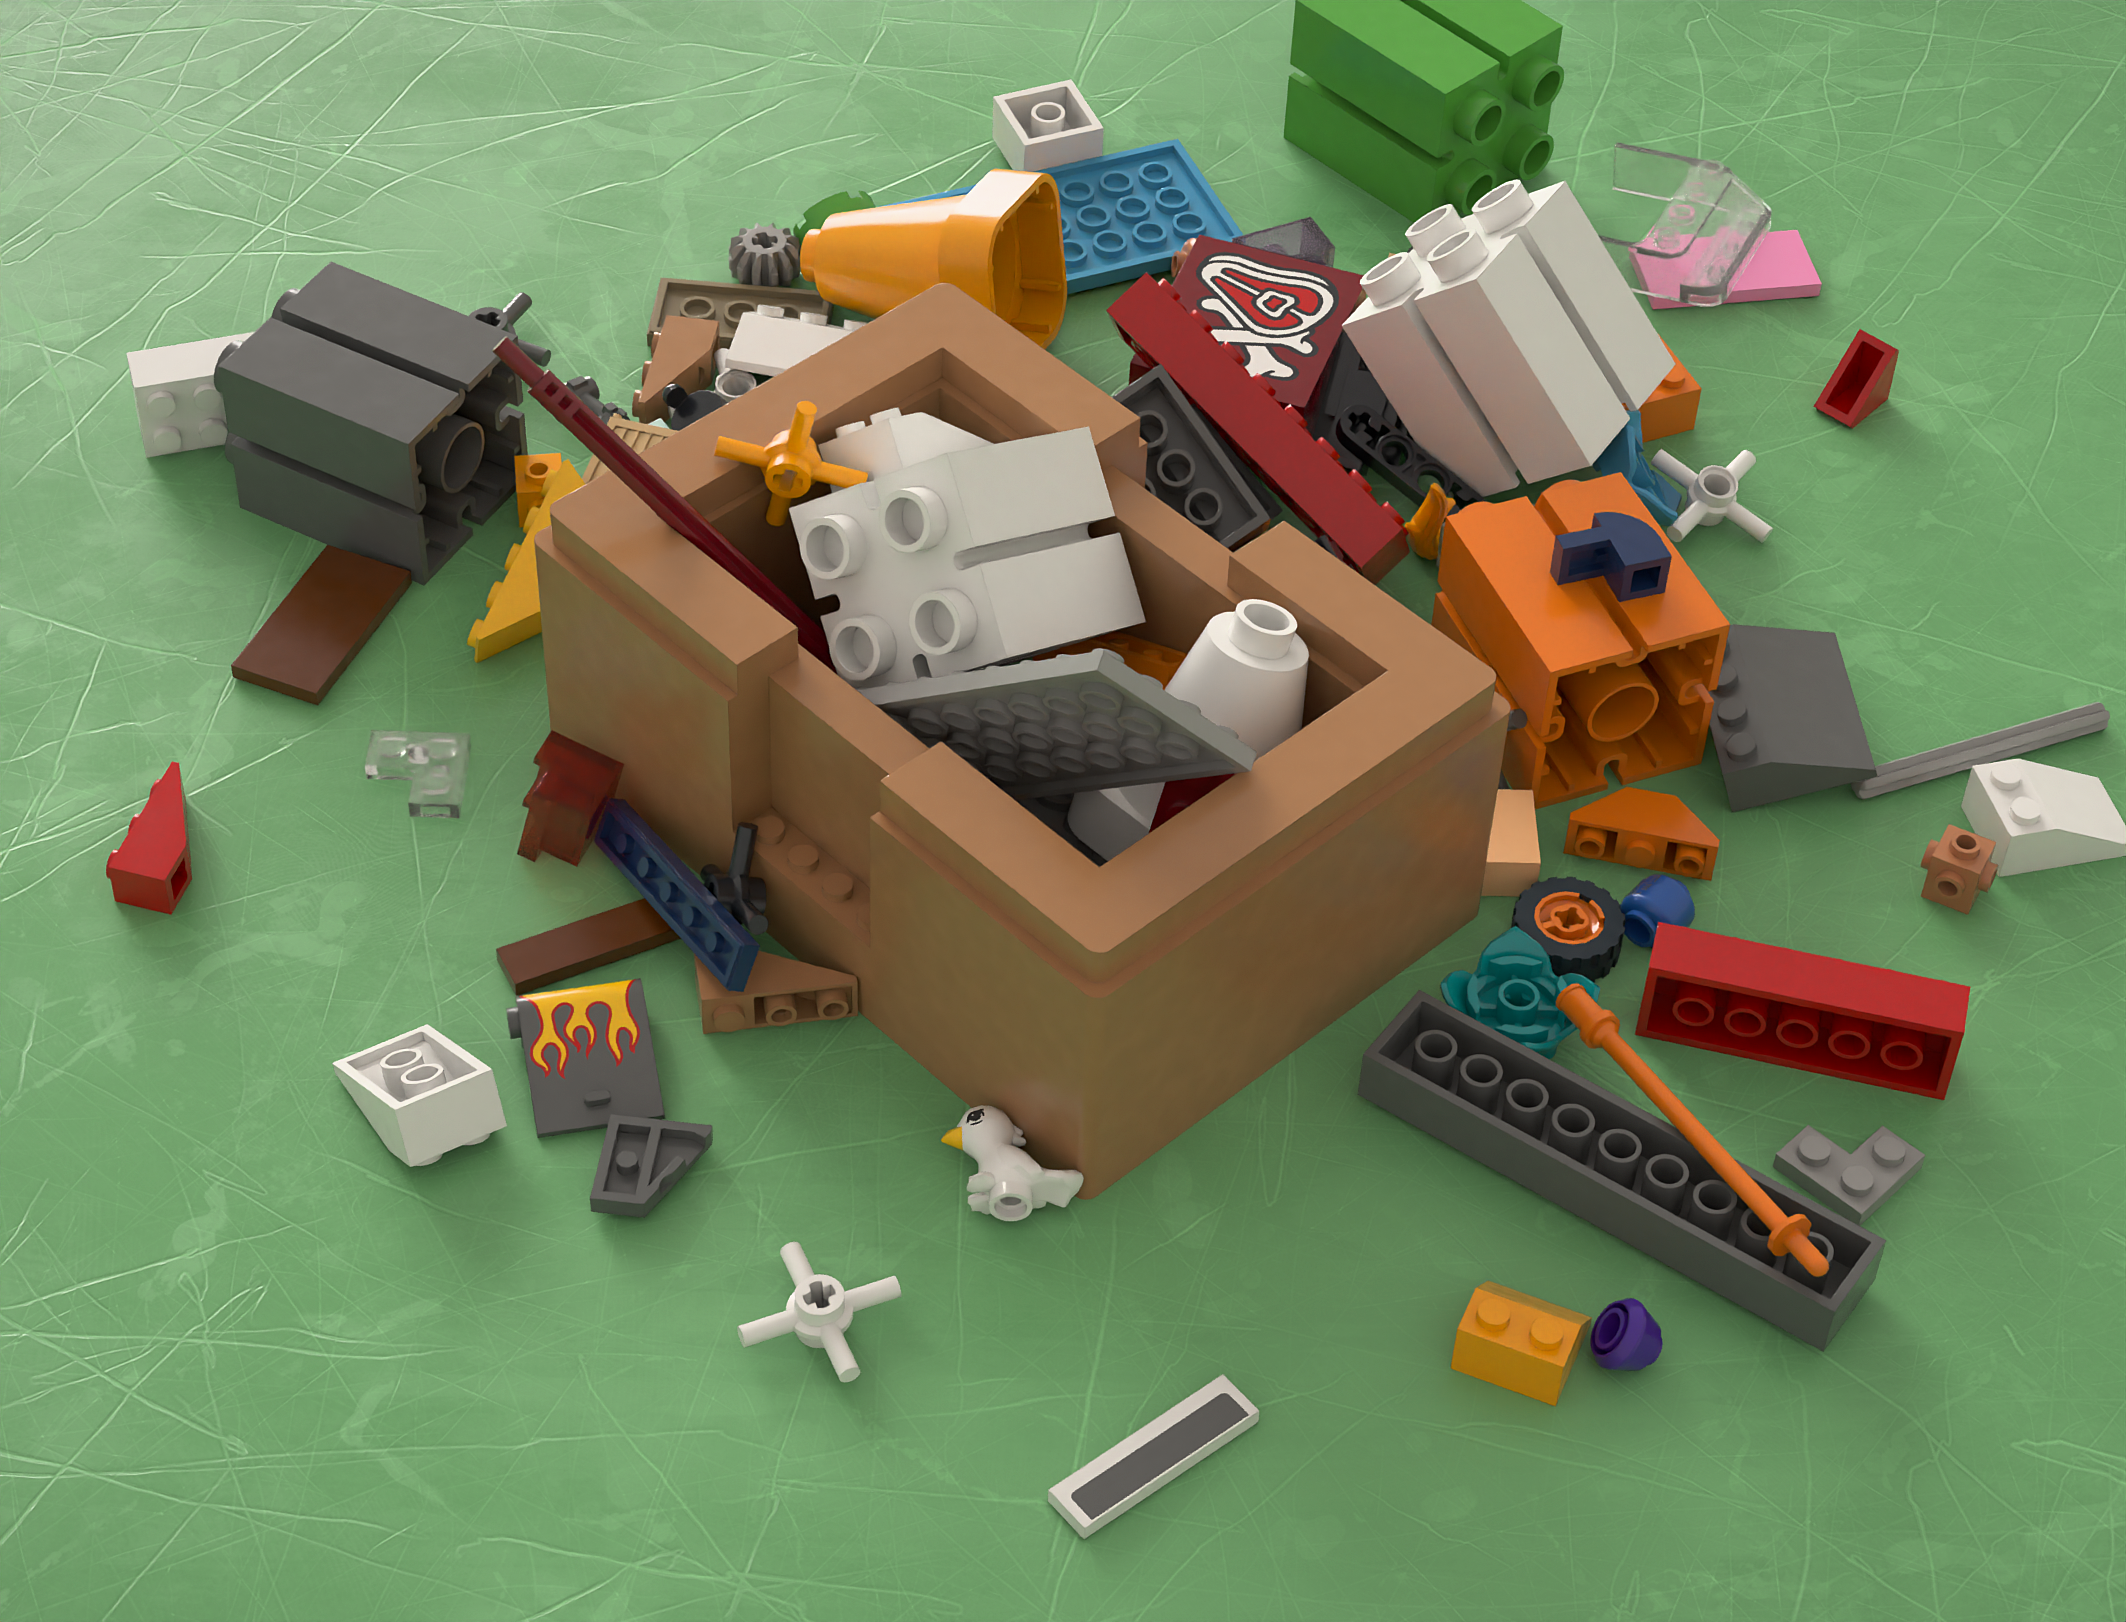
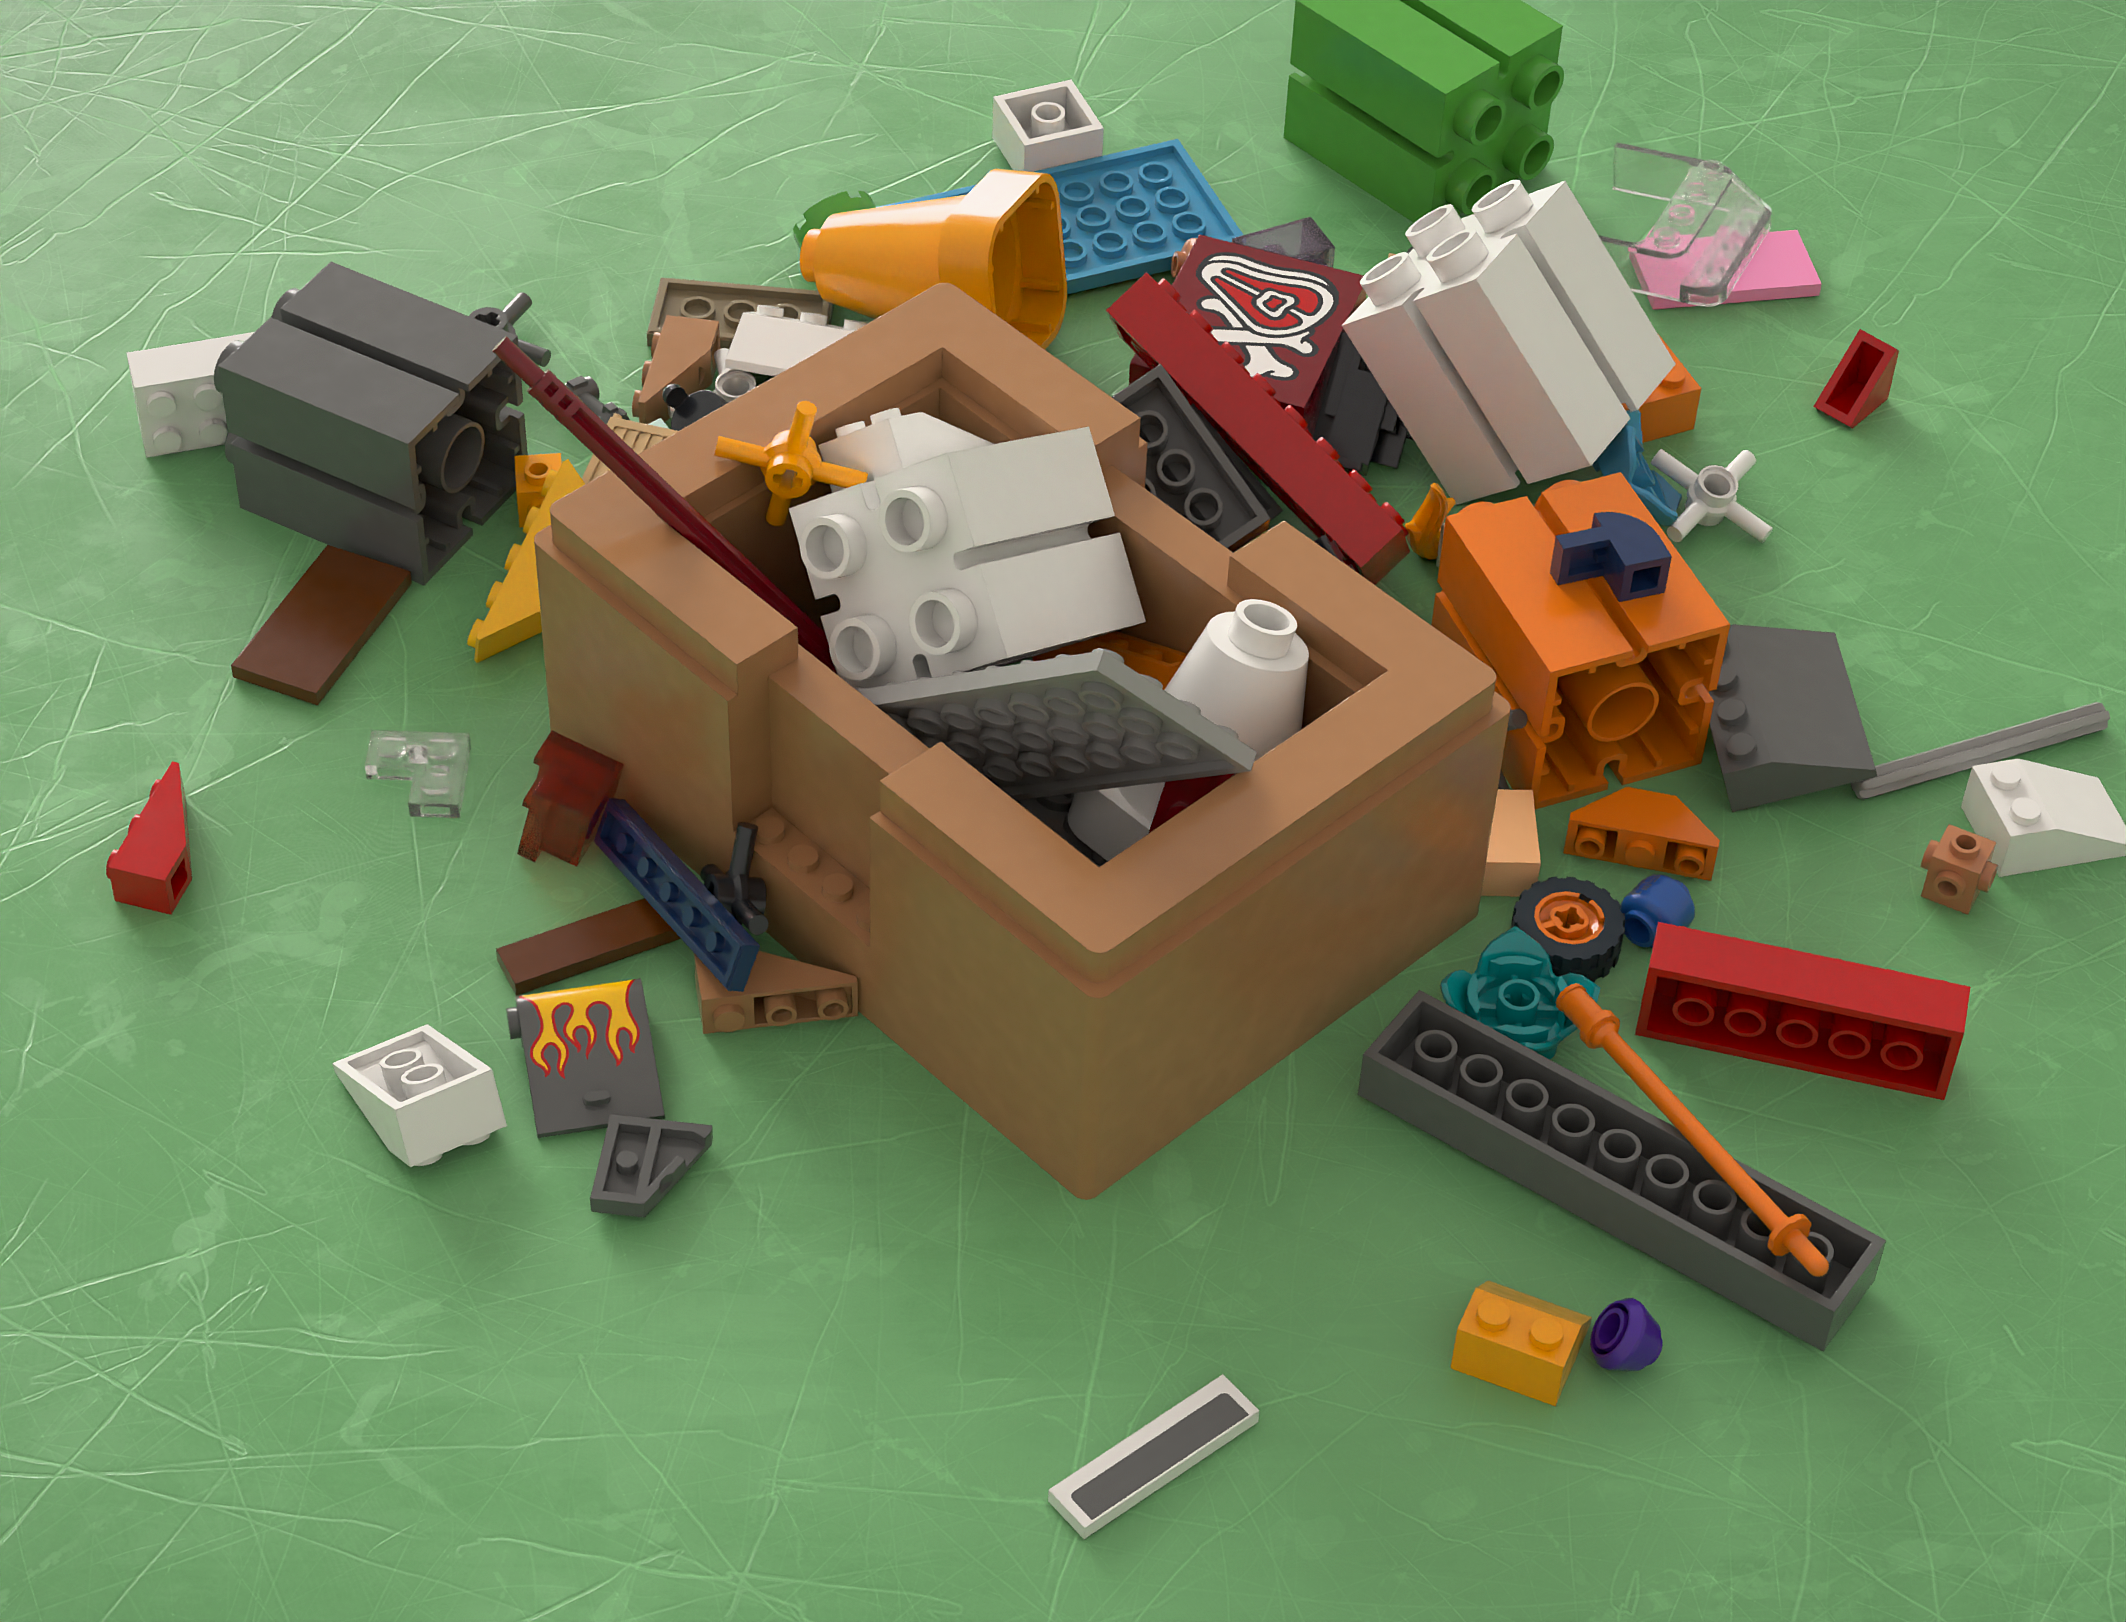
(765, 256): light grey gear -> none
(819, 1311): white bar -> none
(1007, 1176): white animal -> none
(1416, 463): black beam -> none
(1849, 1182): light grey plate -> none

